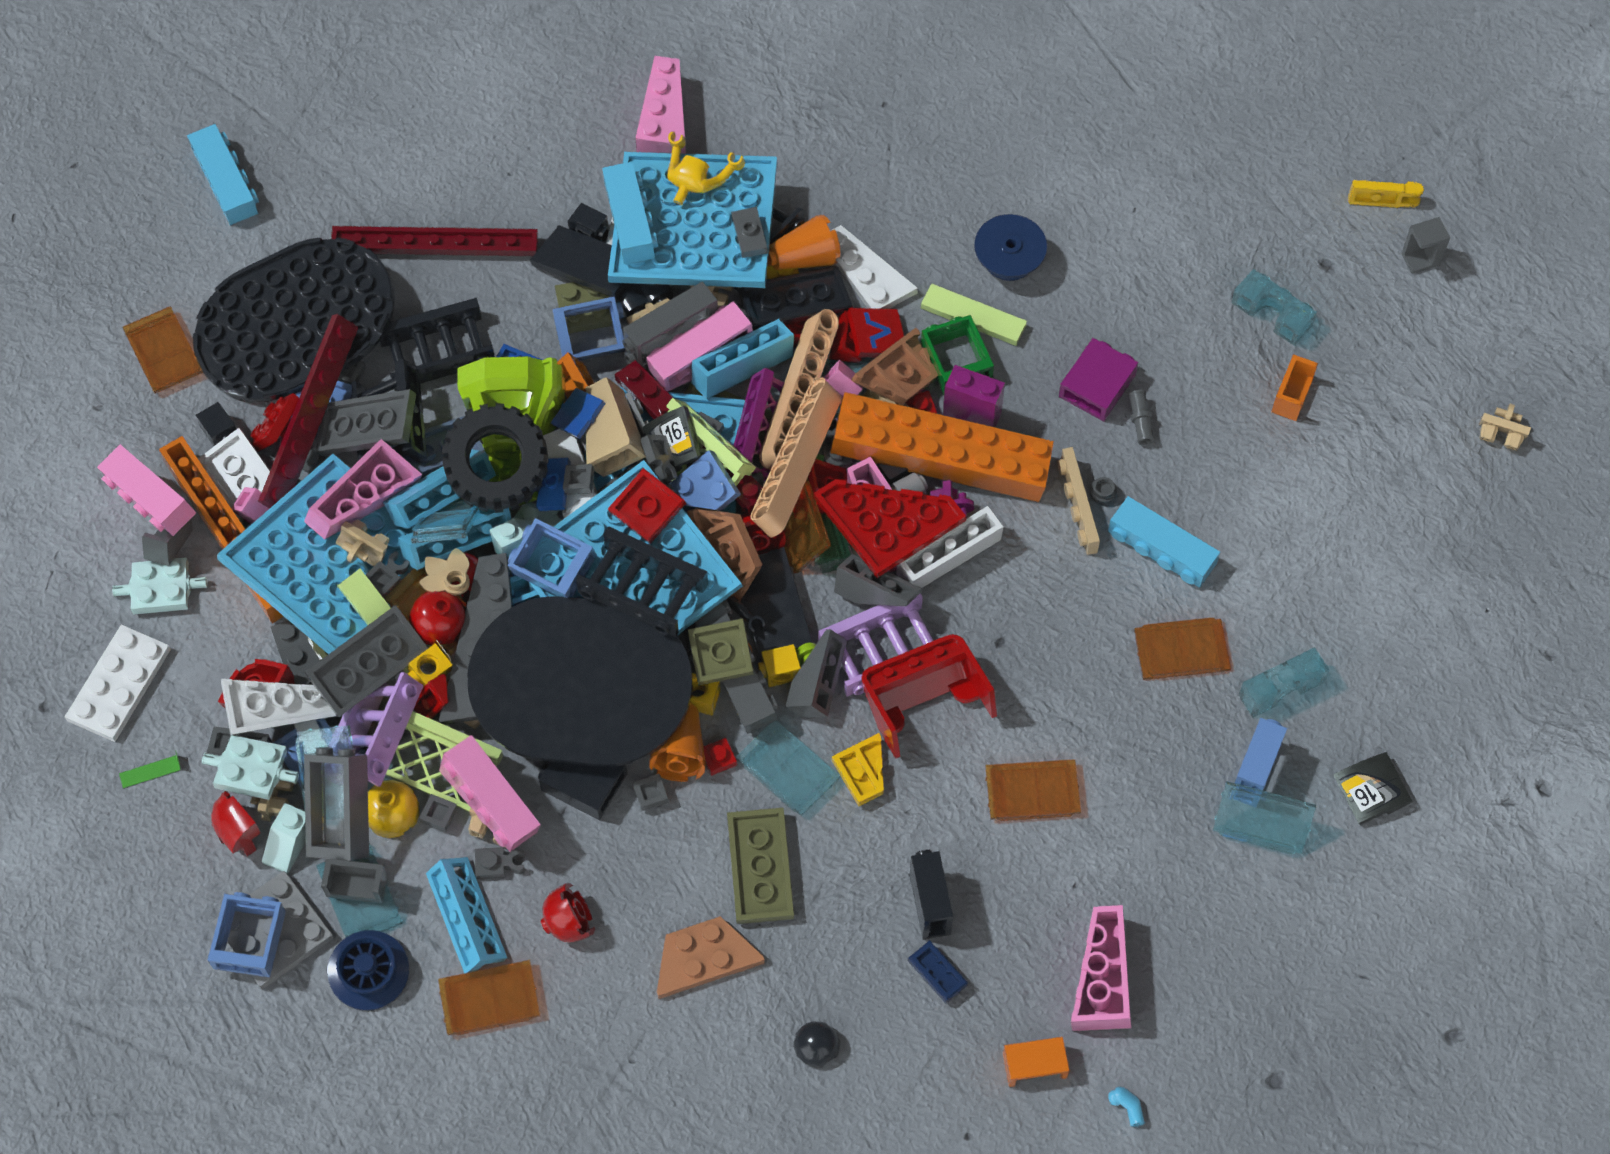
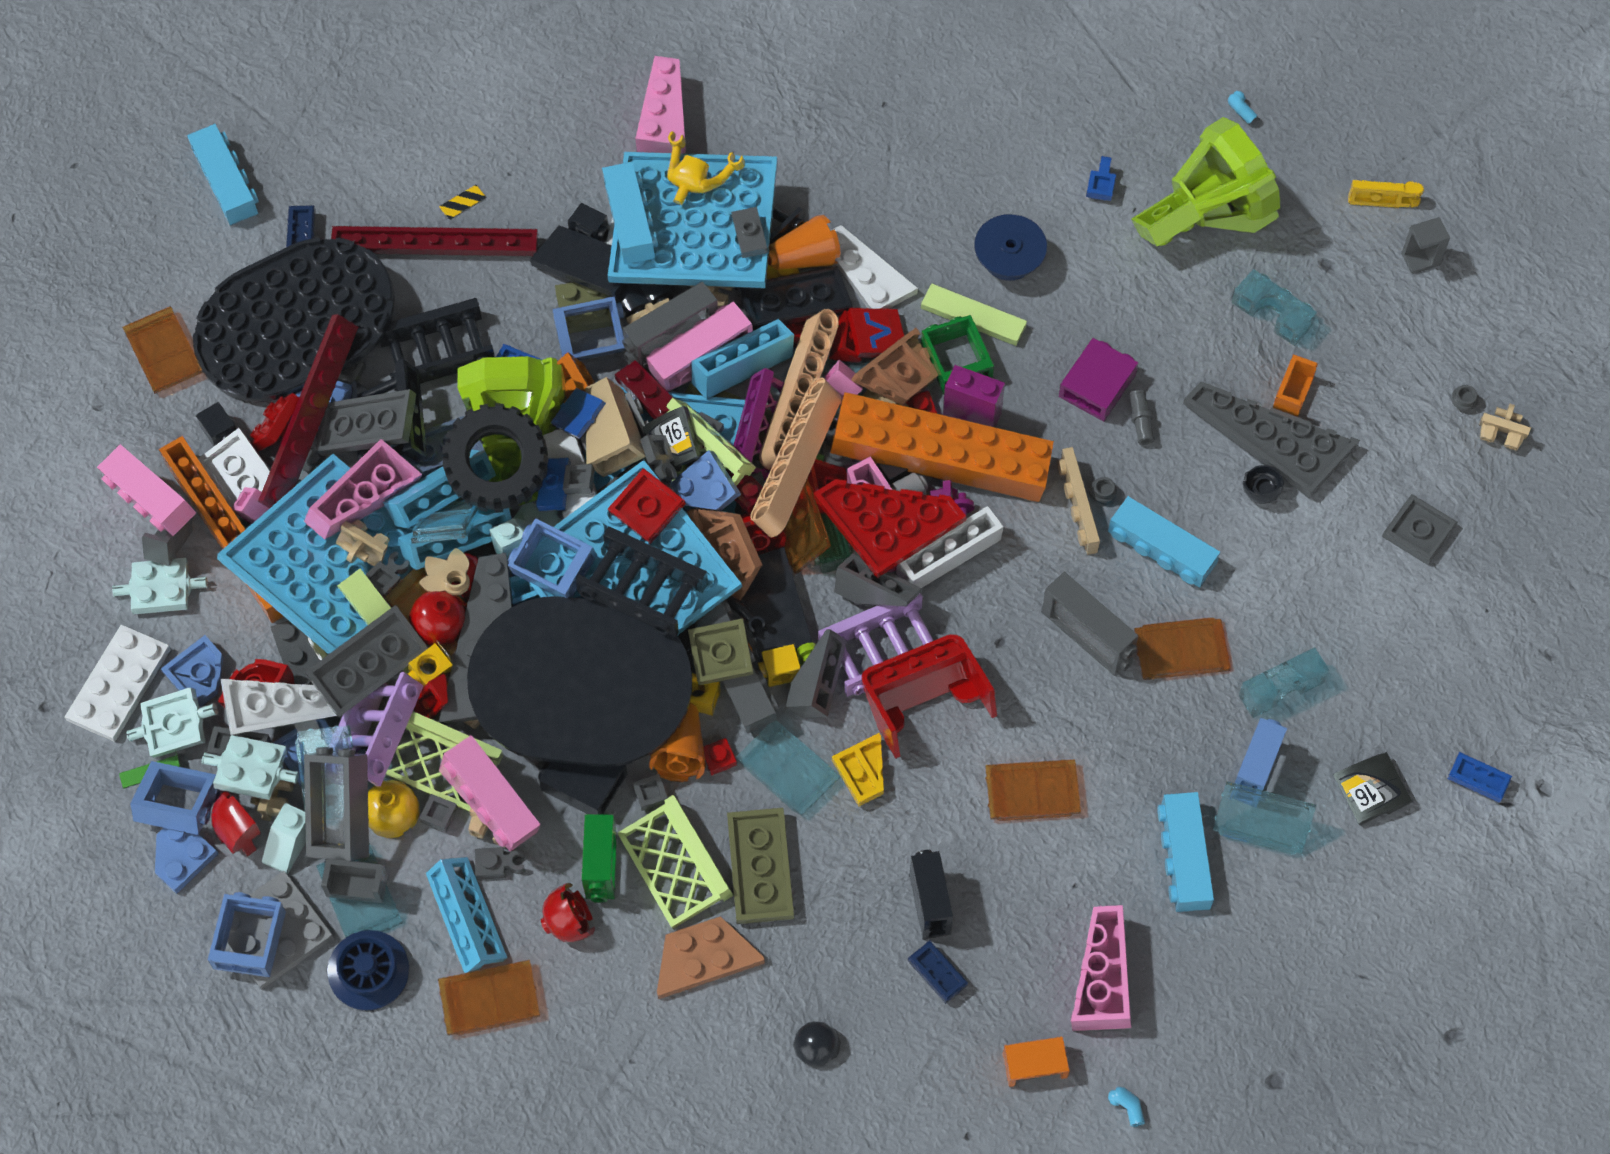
(149, 812): none -> medium blue window
(172, 722): none -> light aqua plate
(181, 857): none -> medium blue plate
(197, 668): none -> medium blue plate
(300, 224): none -> dark blue plate
(462, 201): none -> sticker
(599, 857): none -> green window
(697, 852): none -> yellowish green fence
(1090, 624): none -> dark grey window
(1101, 182): none -> blue plate
(1186, 852): none -> medium azure brick
(1218, 172): none -> lime plate
(1237, 102): none -> medium azure arm
(1263, 484): none -> black hair
(1275, 438): none -> dark grey wing
(1419, 529): none -> dark grey tile
(1465, 398): none -> dark grey plate
(1479, 777): none -> blue plate

